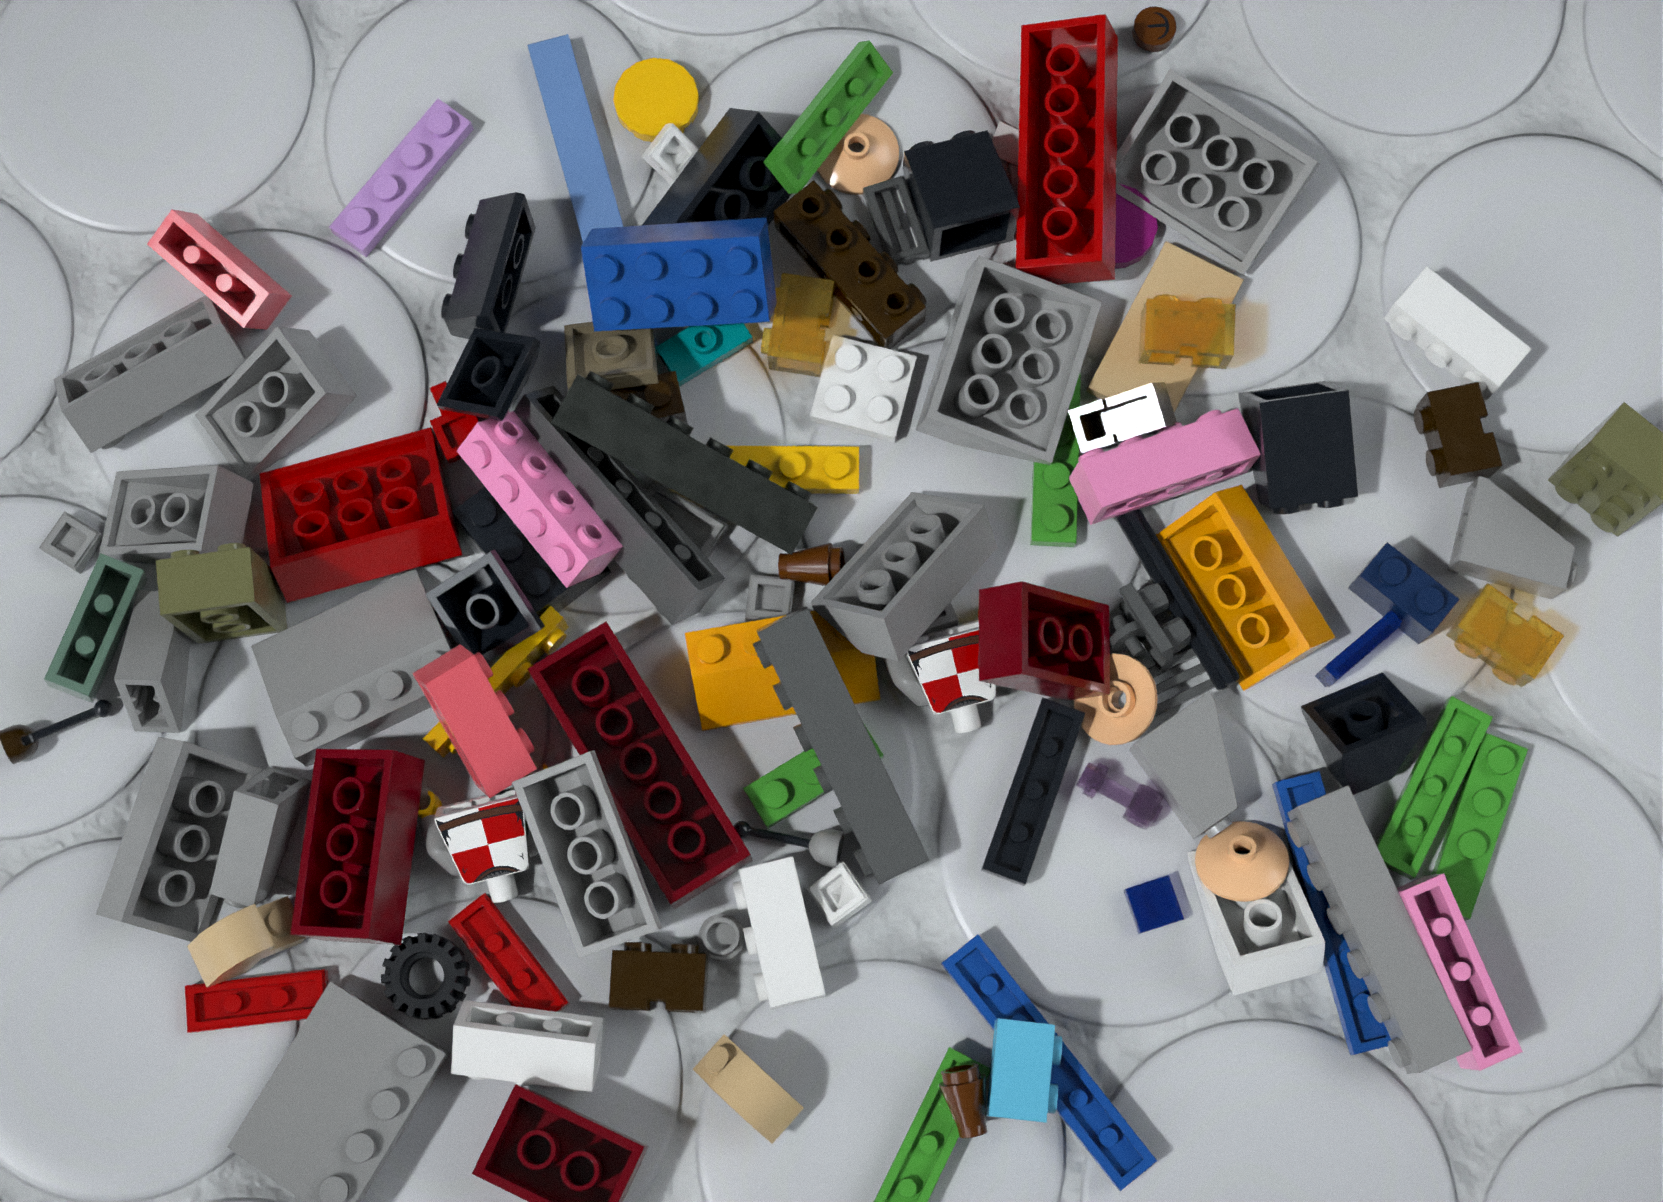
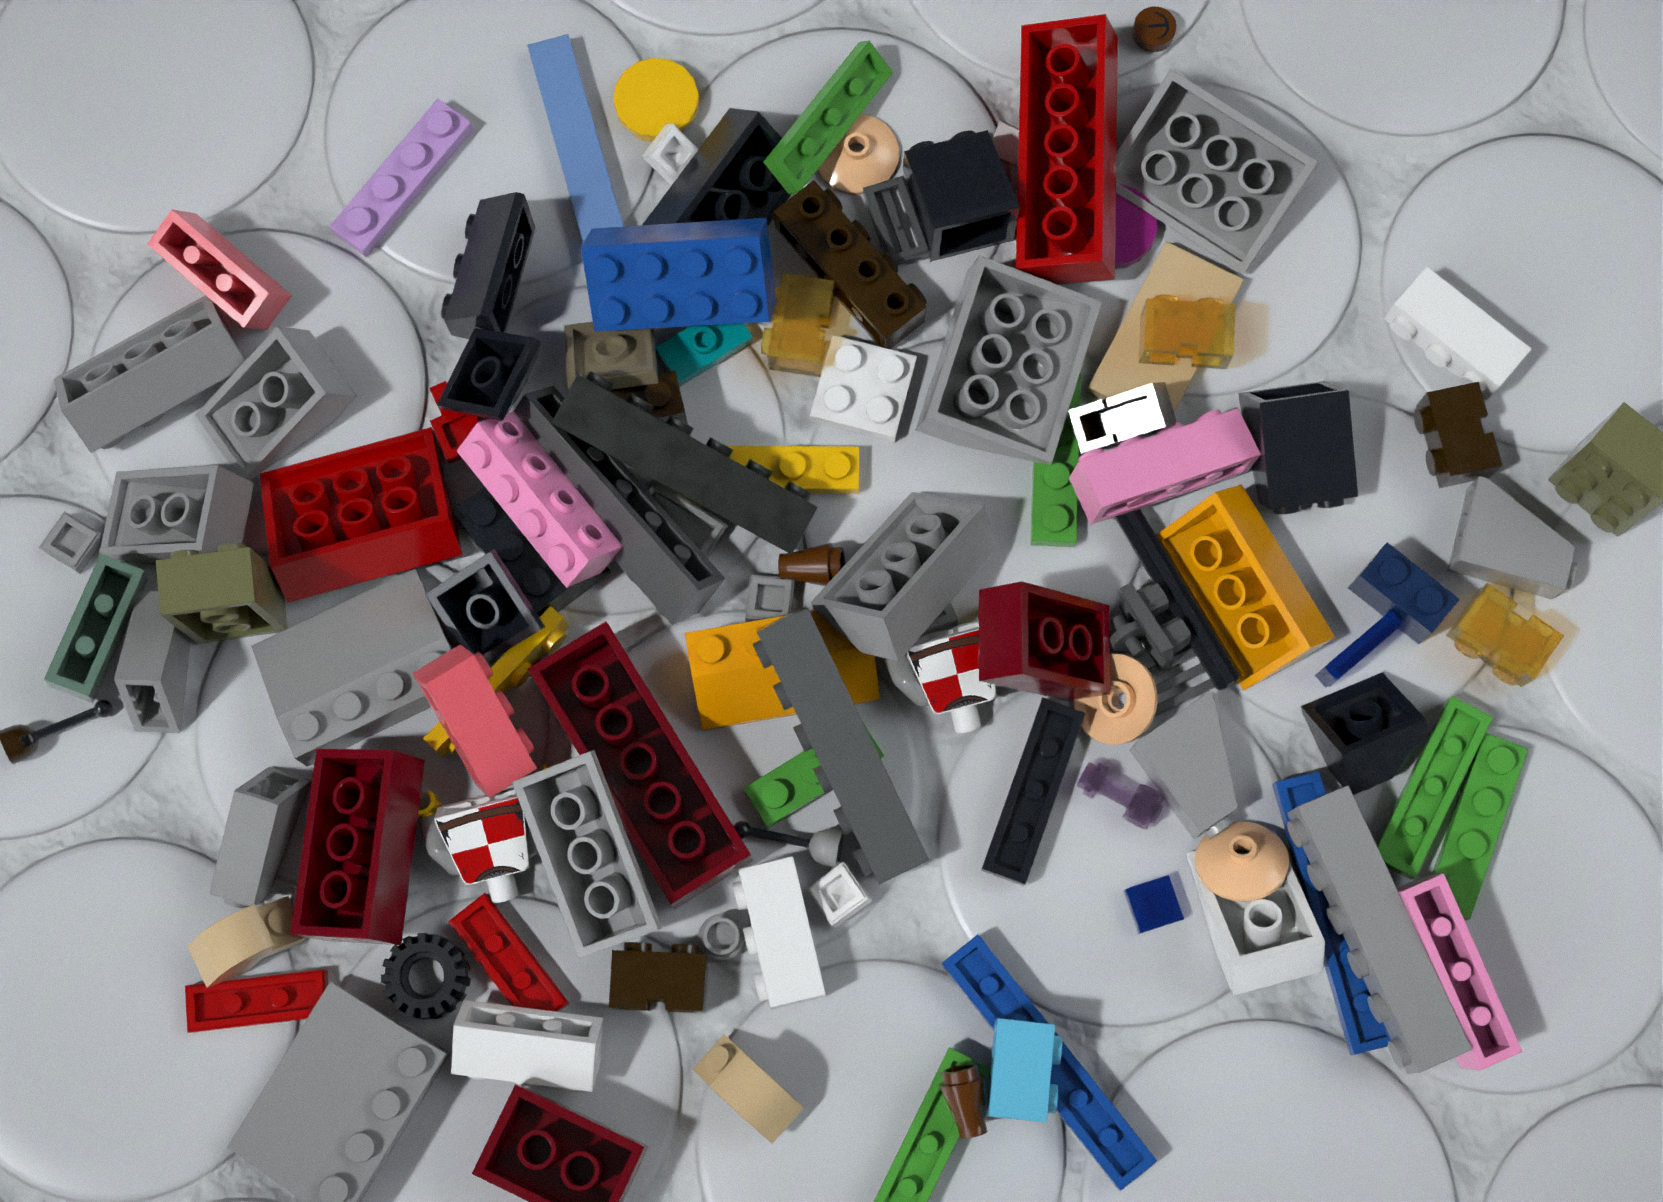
(174, 840): light grey slope -> none

